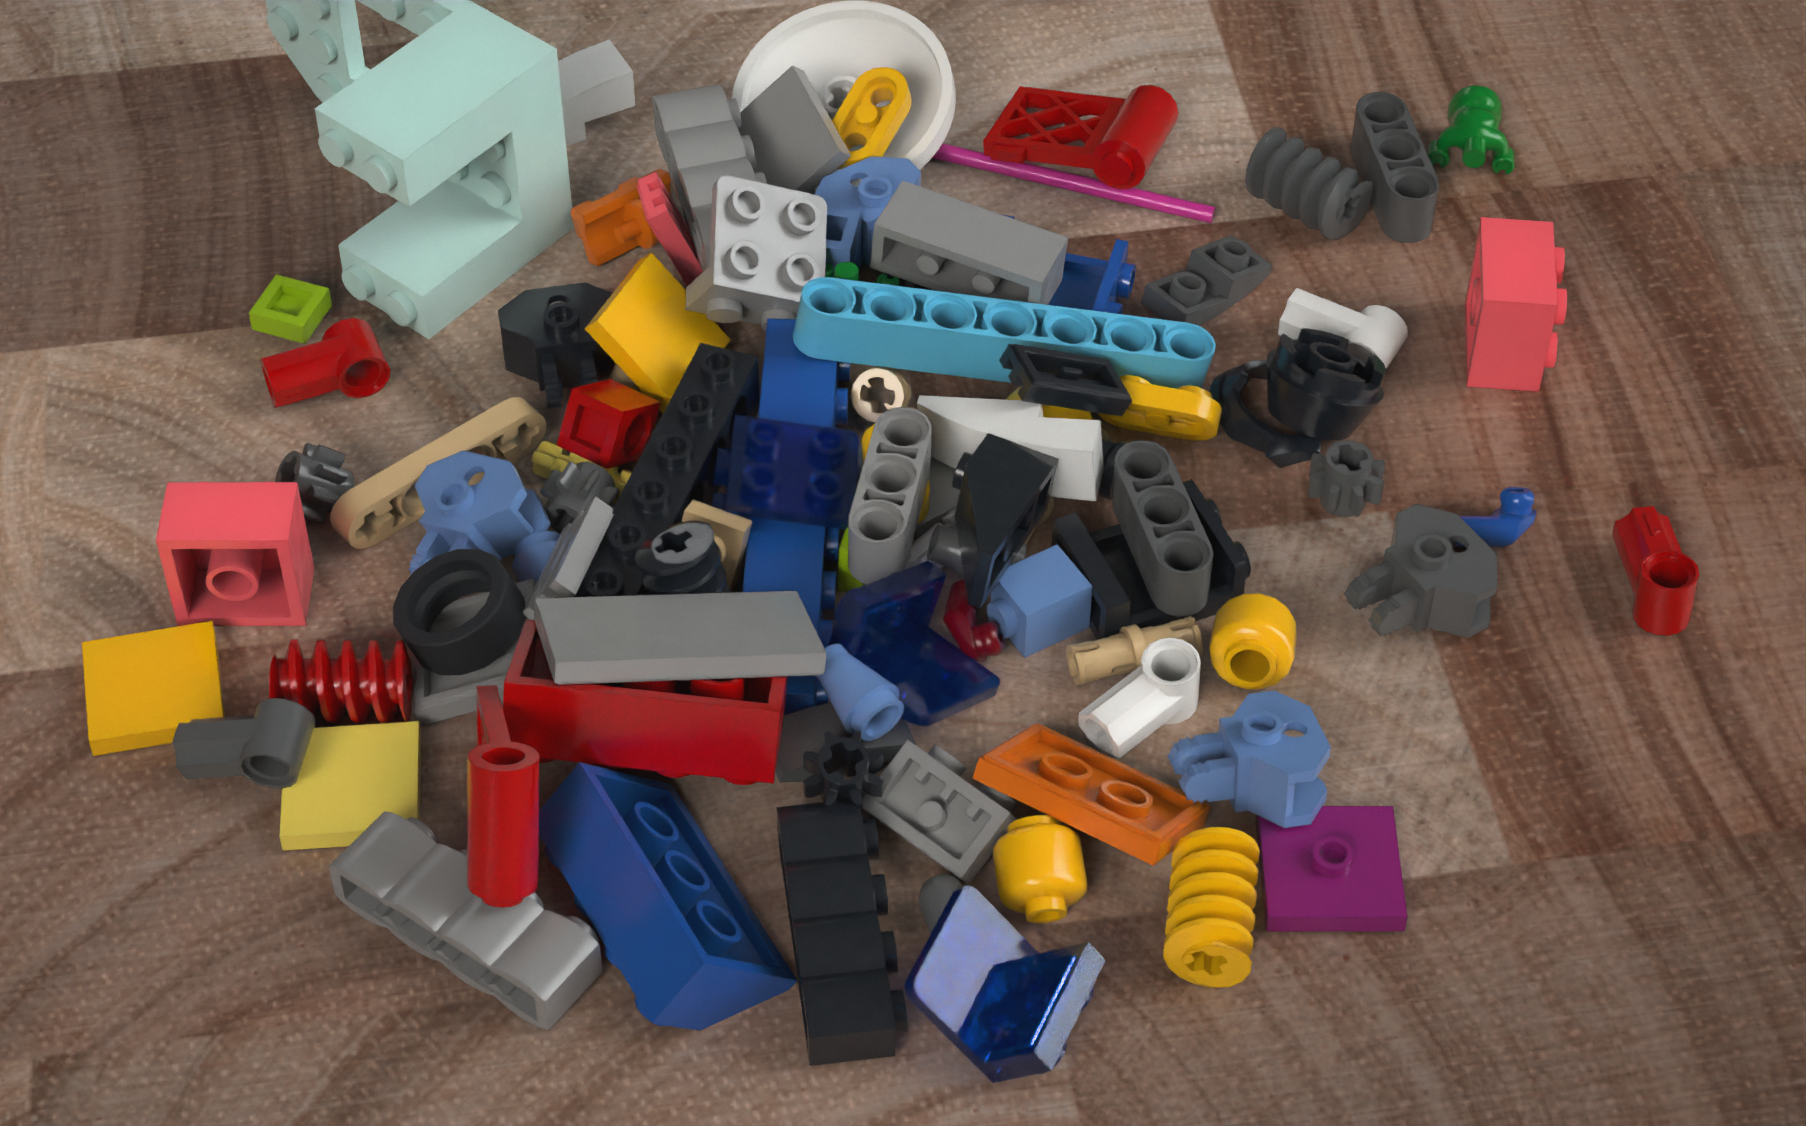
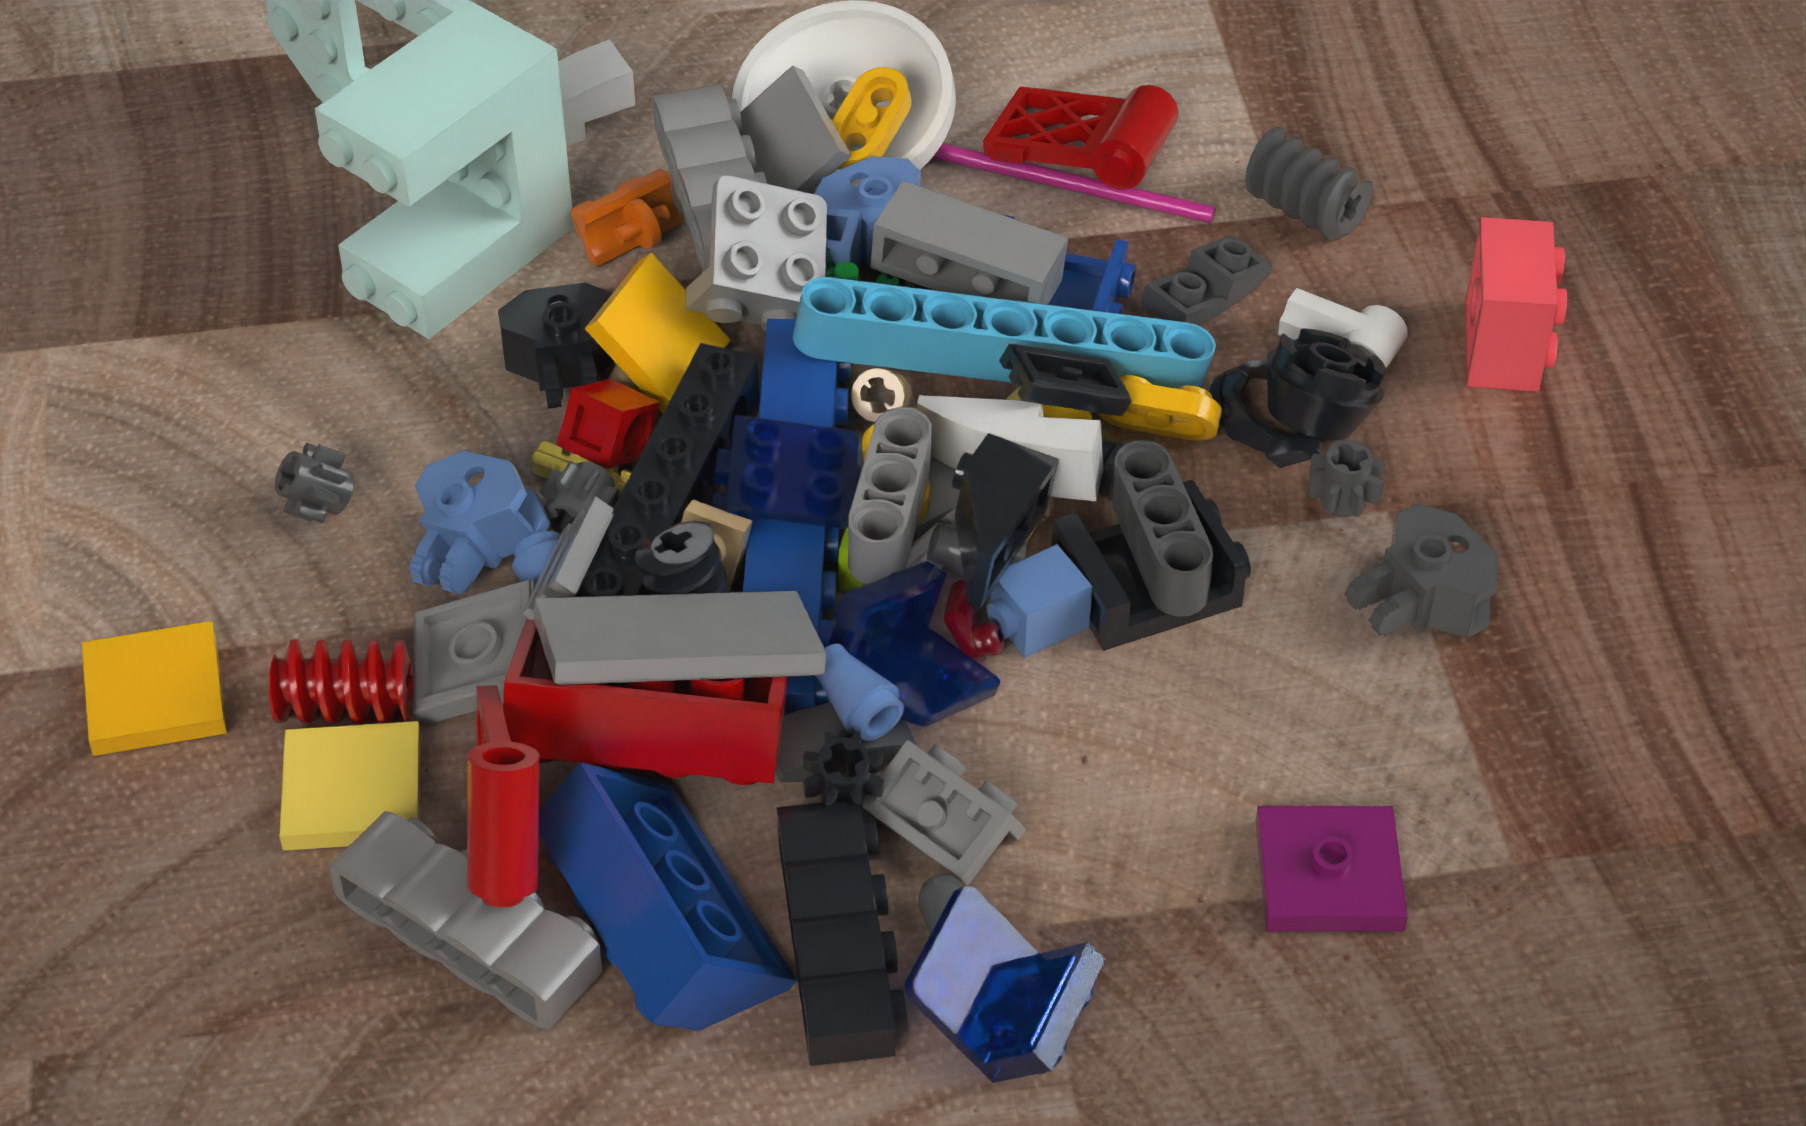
(236, 553): coral brick -> none
(258, 746): dark grey piece -> none
(290, 309): lime plate -> none
(343, 360): red piece -> none
(379, 503): tan beam -> none
(477, 640): black tyre -> none
(669, 226): coral tile -> none
(1040, 868): yellow head -> none
(1091, 792): orange tile -> none
(1124, 651): tan pin -> none
(1152, 695): white piece -> none
(1212, 907): yellow piece -> none
(1253, 641): yellow head -> none
(1257, 762): medium blue hinge -> none
(1395, 160): dark grey beam -> none
(1473, 128): green piece -> none
(1506, 522): blue arm -> none
(1657, 571): red piece -> none

